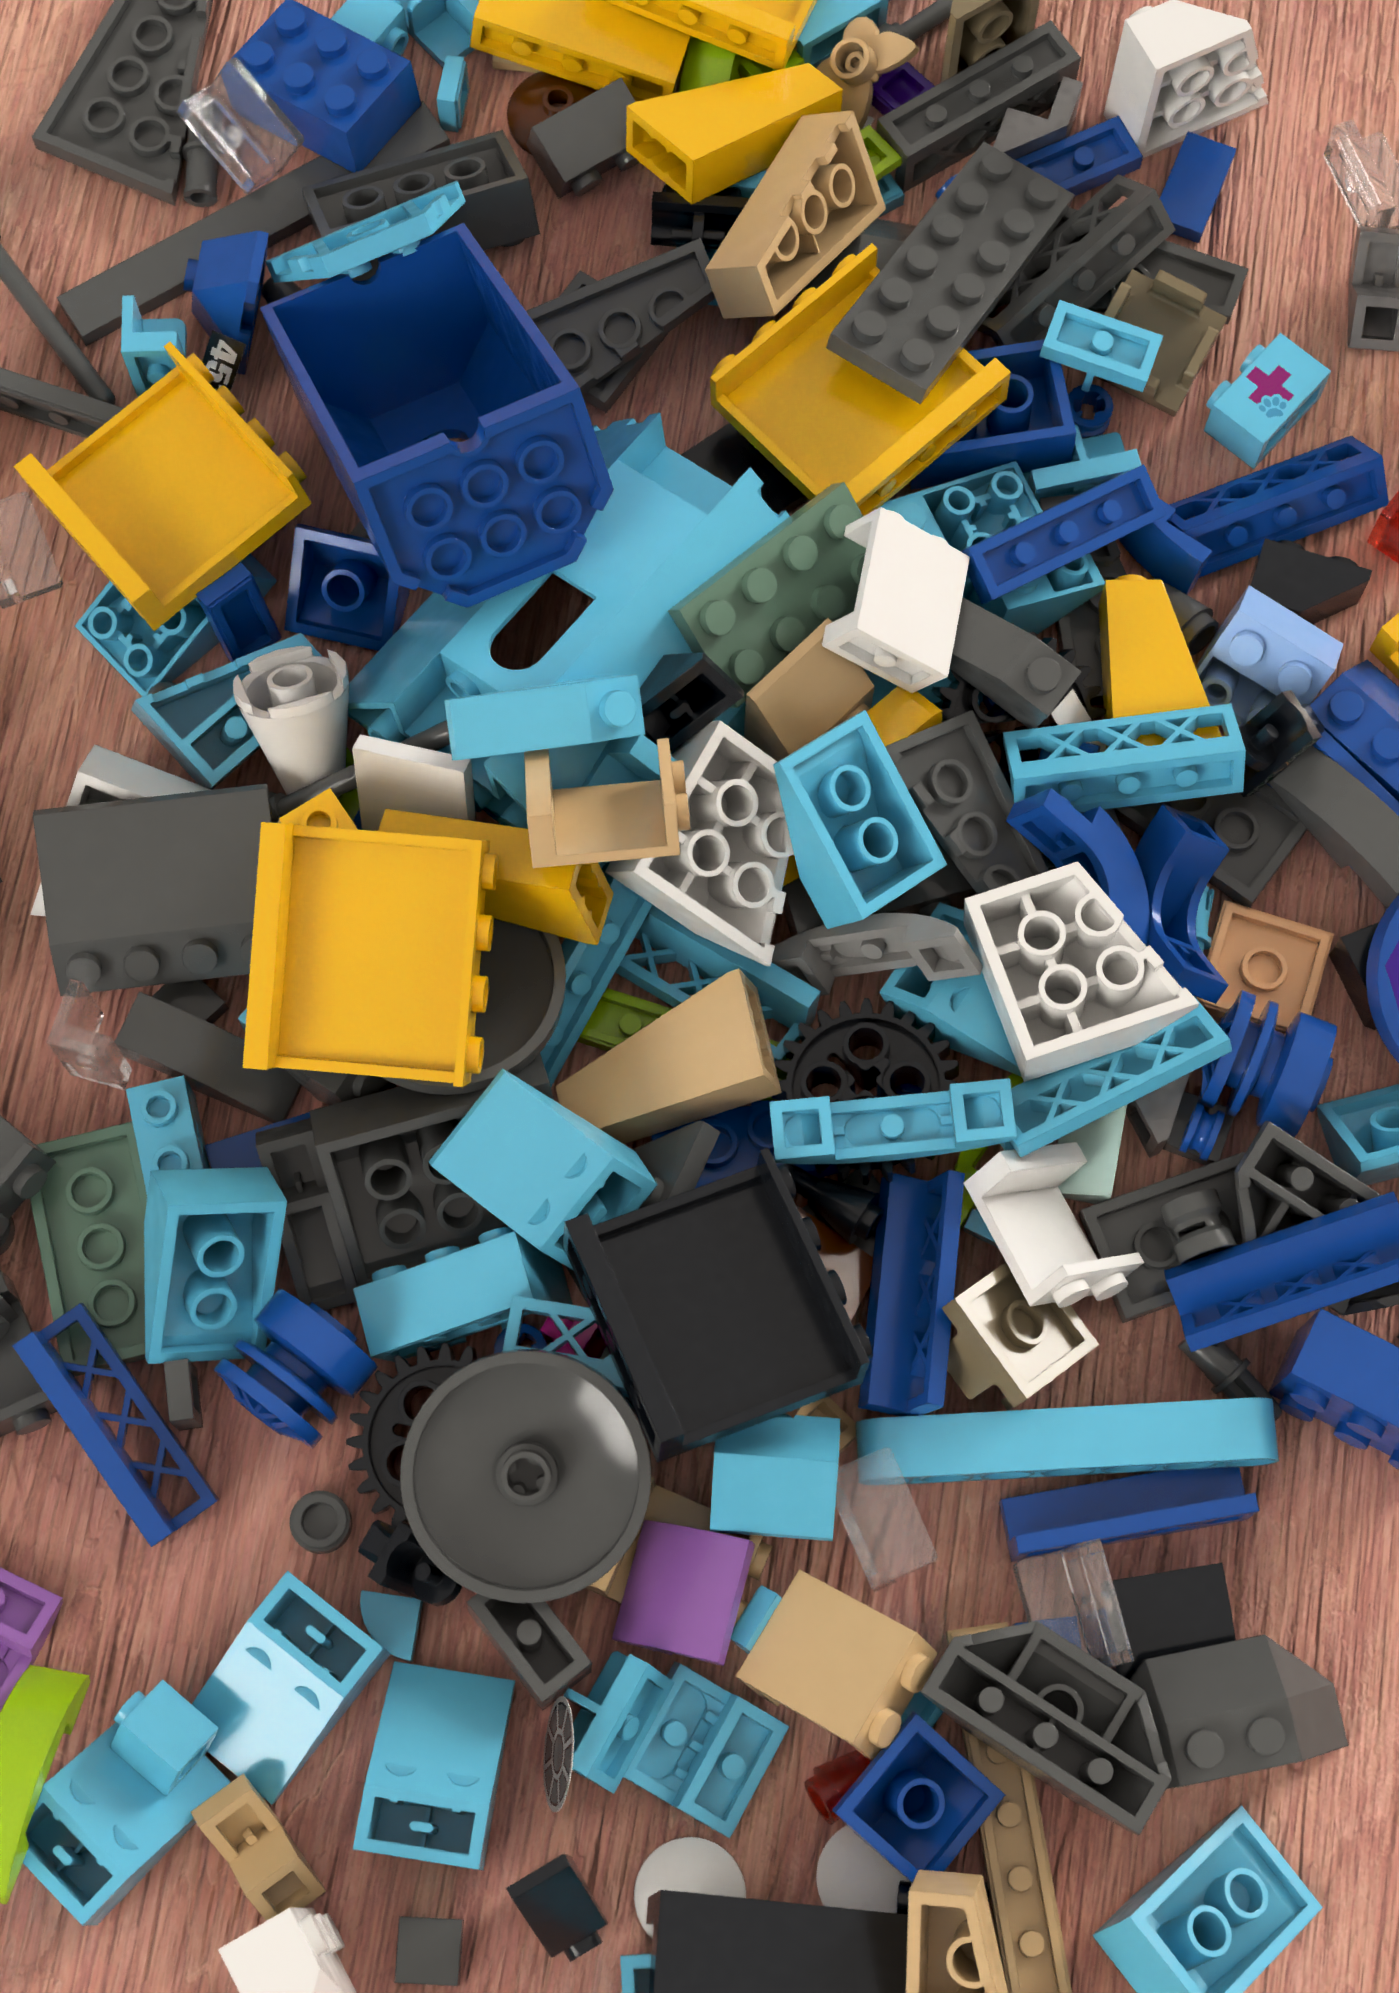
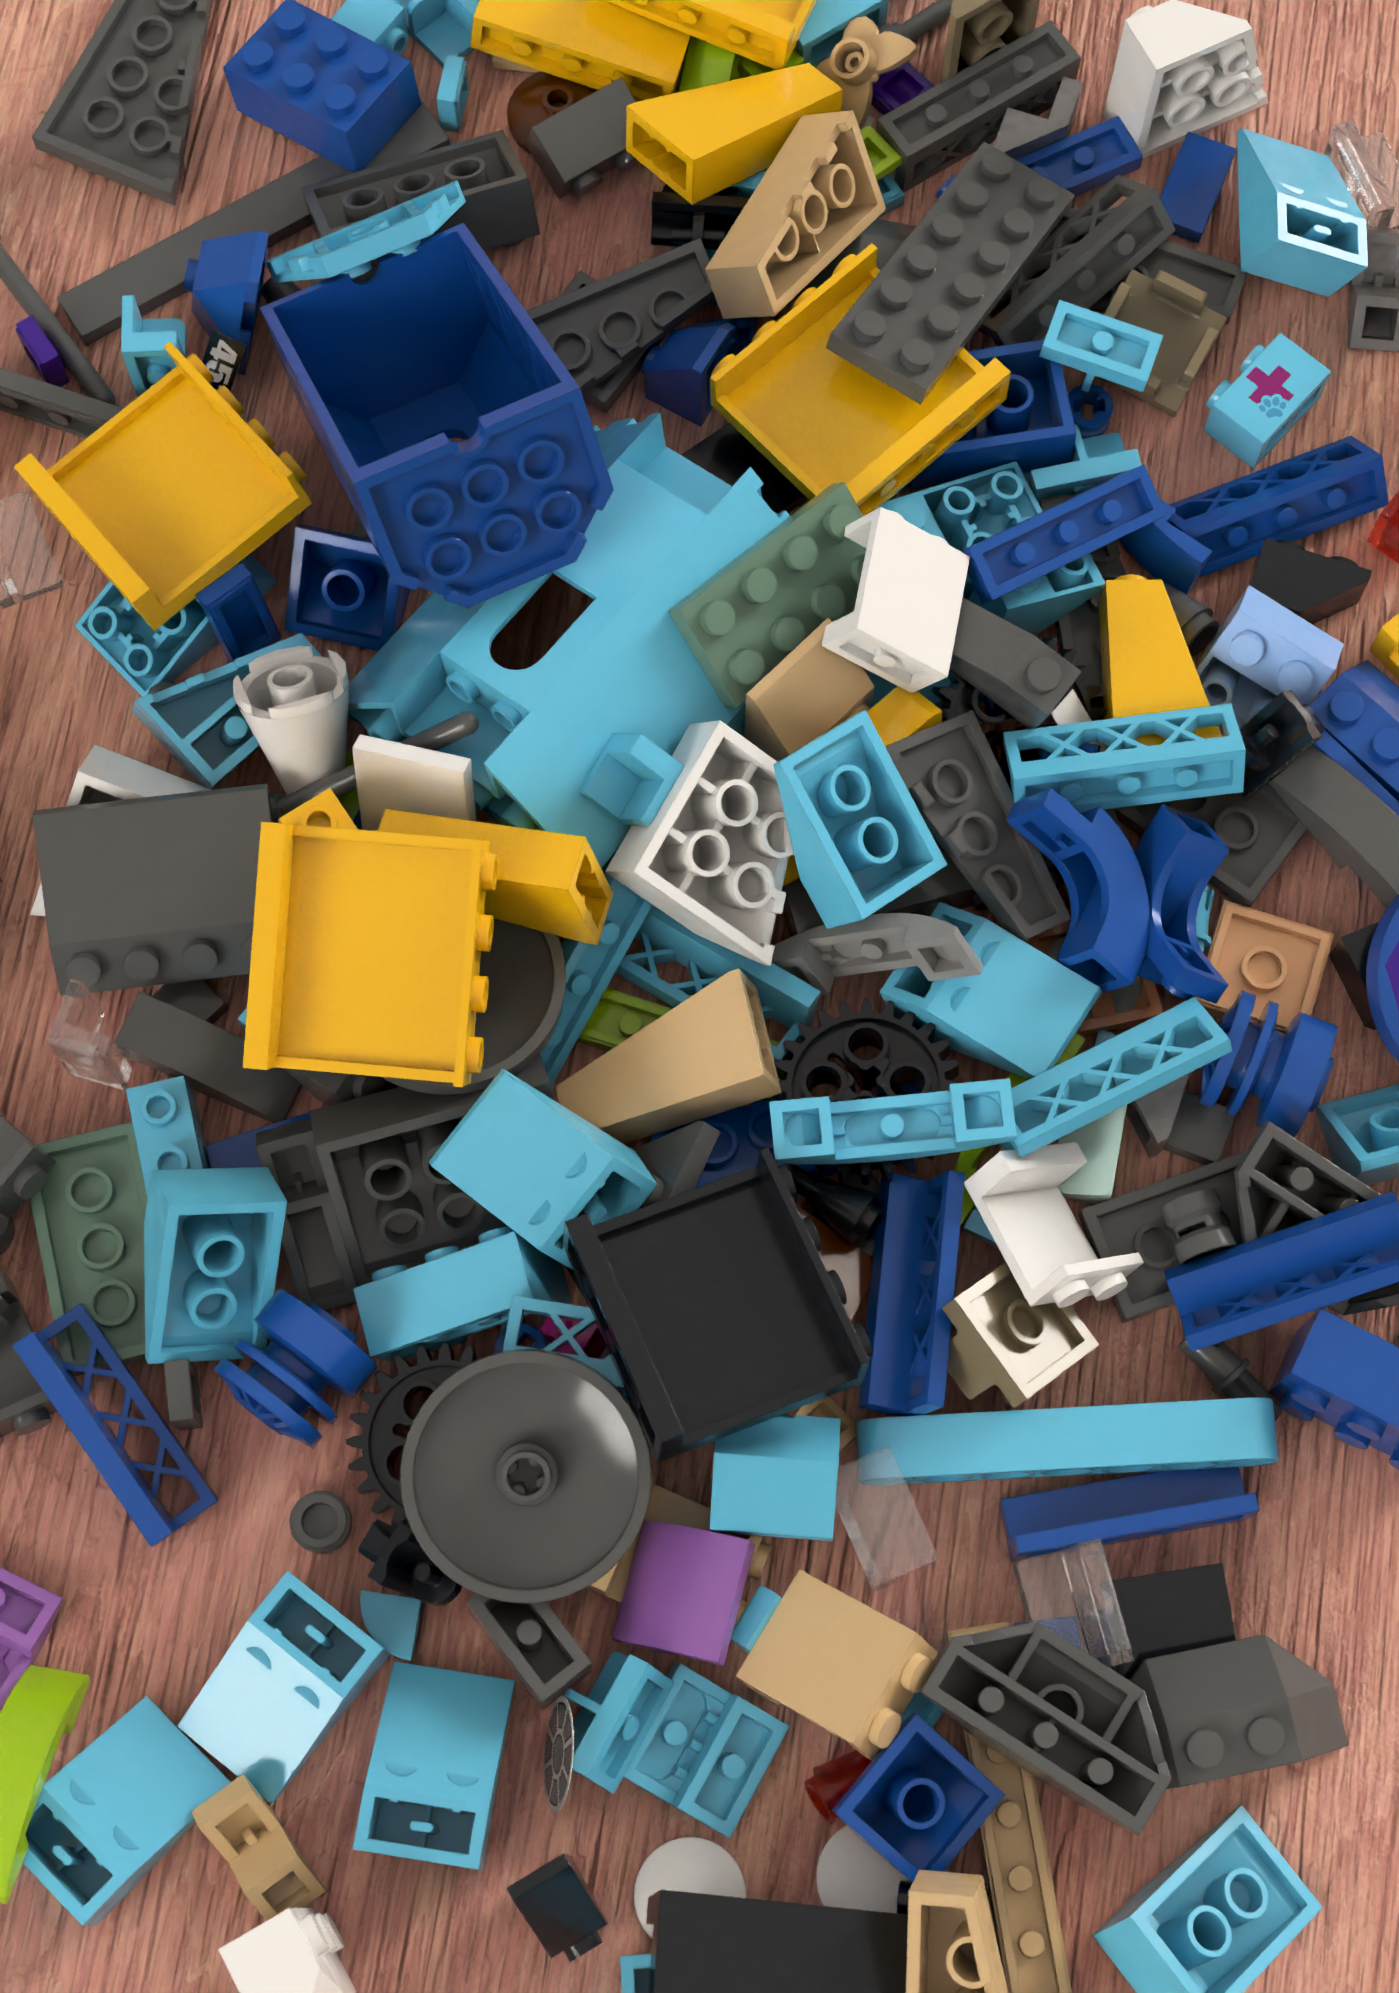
(41, 352): none -> dark purple tile
(162, 1736): medium azure brick -> none
(200, 173): dark grey axle -> none
(242, 127): clear panel -> none
(429, 1951): dark grey tile -> none
(545, 716): medium azure slope -> none
(604, 820): tan panel -> none
(682, 367): none -> blue slope
(685, 696): black slope -> none
(1068, 971): white wedge -> none
(1201, 1131): blue bush -> none
(1297, 217): none -> medium azure slope

